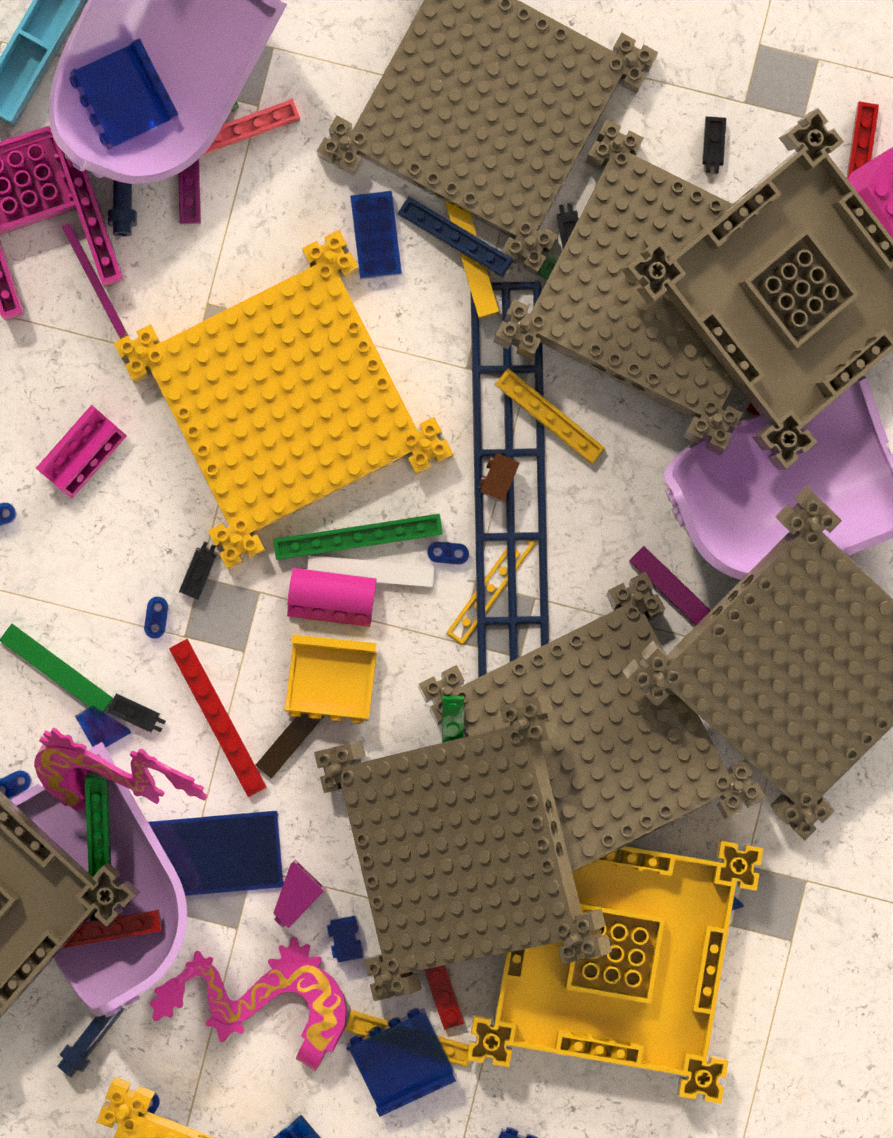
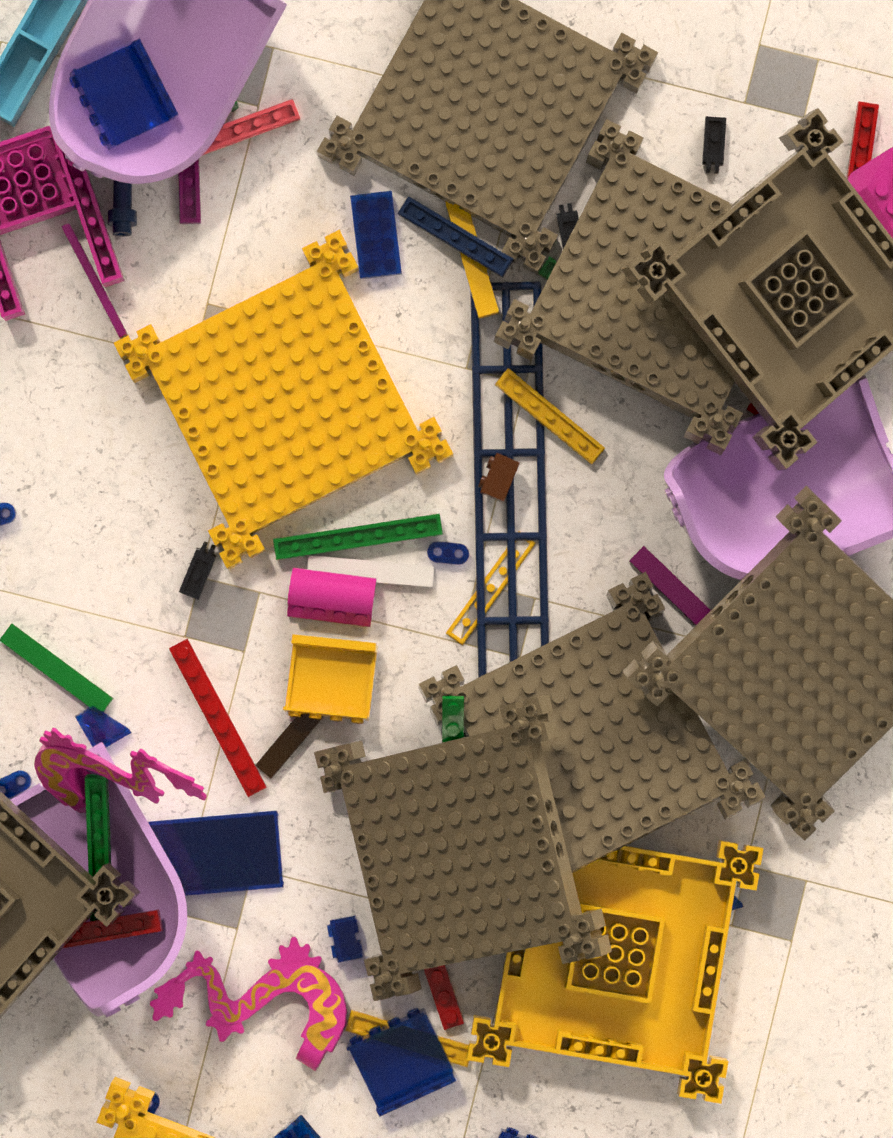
(76, 1056): dark blue piece -> none
(81, 451): dark pink brick -> none
(135, 713): black hinge -> none
(156, 617): clear blue plate -> none
(297, 894): magenta slope -> none

